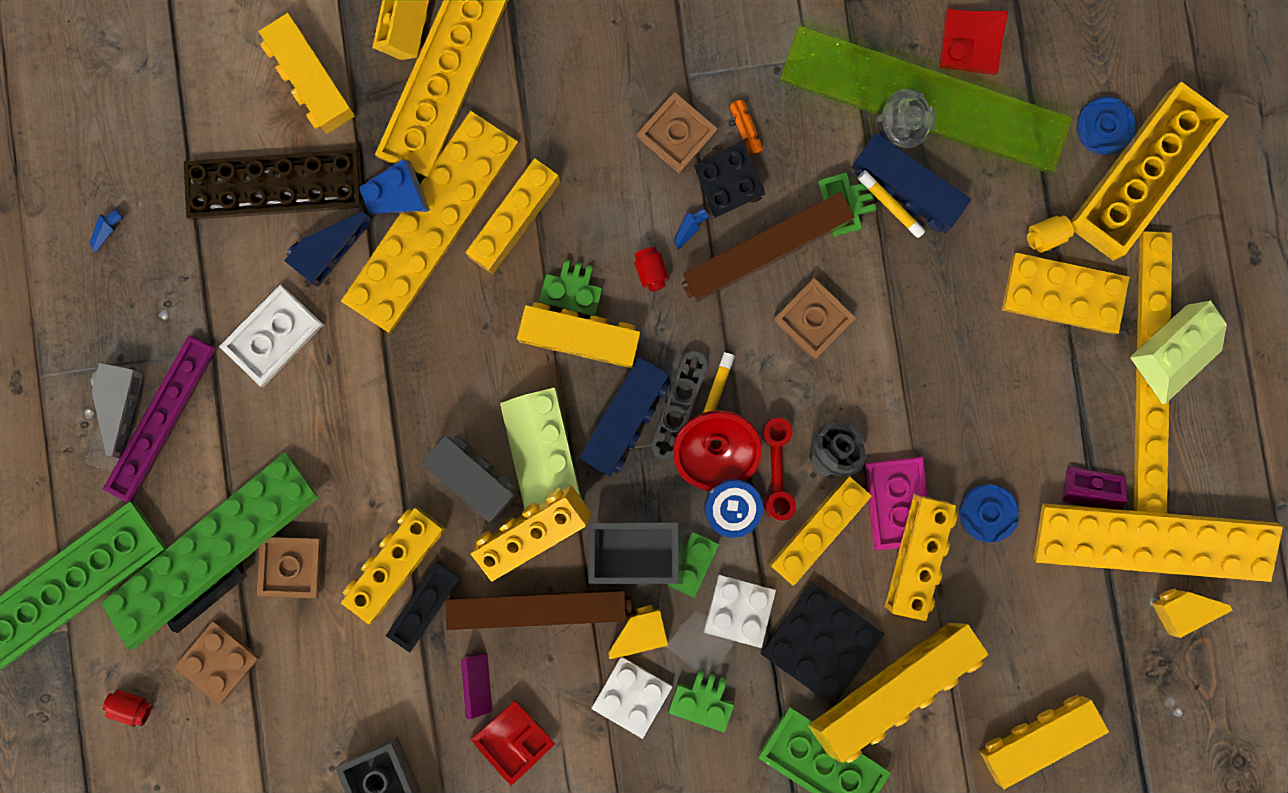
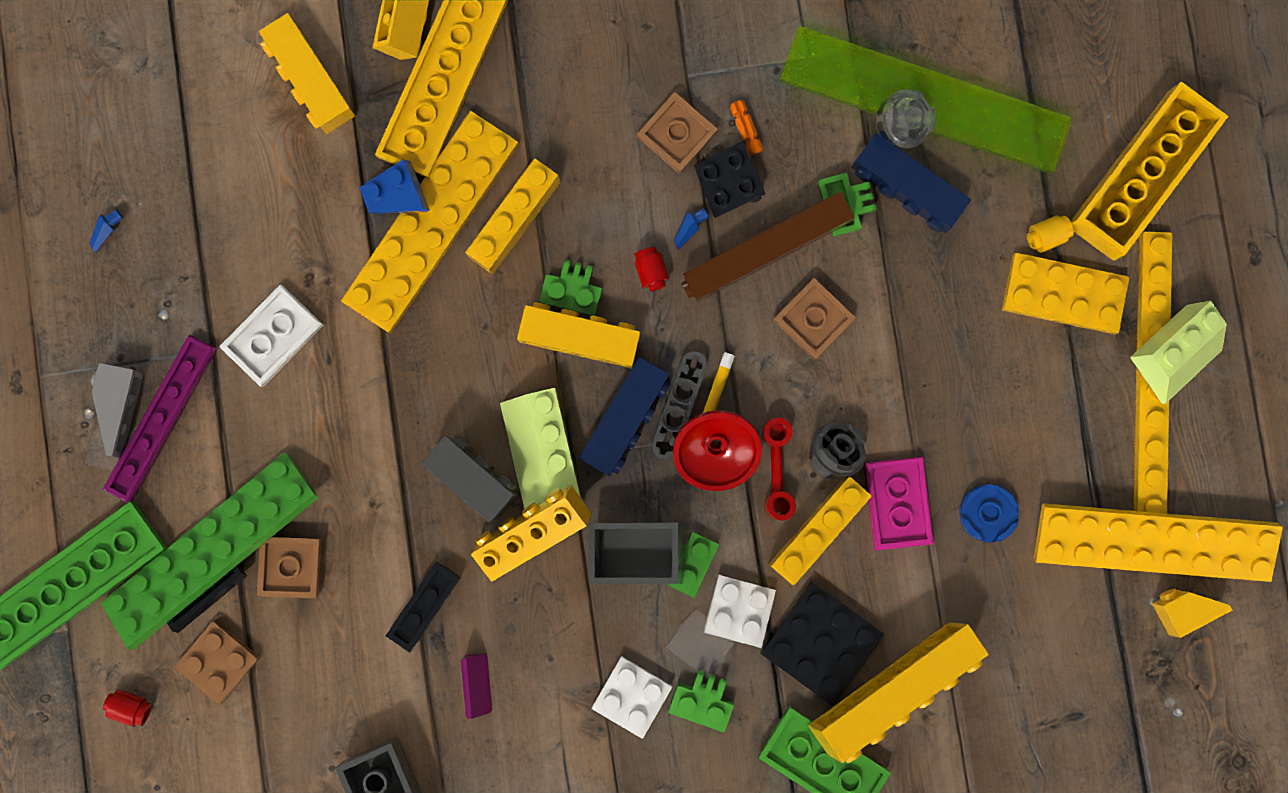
(272, 184): dark brown plate -> none
(320, 252): dark blue slope -> none
(393, 565): yellow brick -> none
(512, 742): red plate -> none
(537, 609): reddish brown brick -> none
(640, 633): yellow slope -> none
(733, 508): blue tile -> none
(891, 204): yellow bar -> none
(921, 557): yellow brick -> none
(972, 40): red plate -> none
(1043, 741): yellow brick -> none
(1094, 488): magenta slope -> none
(1106, 126): blue tile -> none

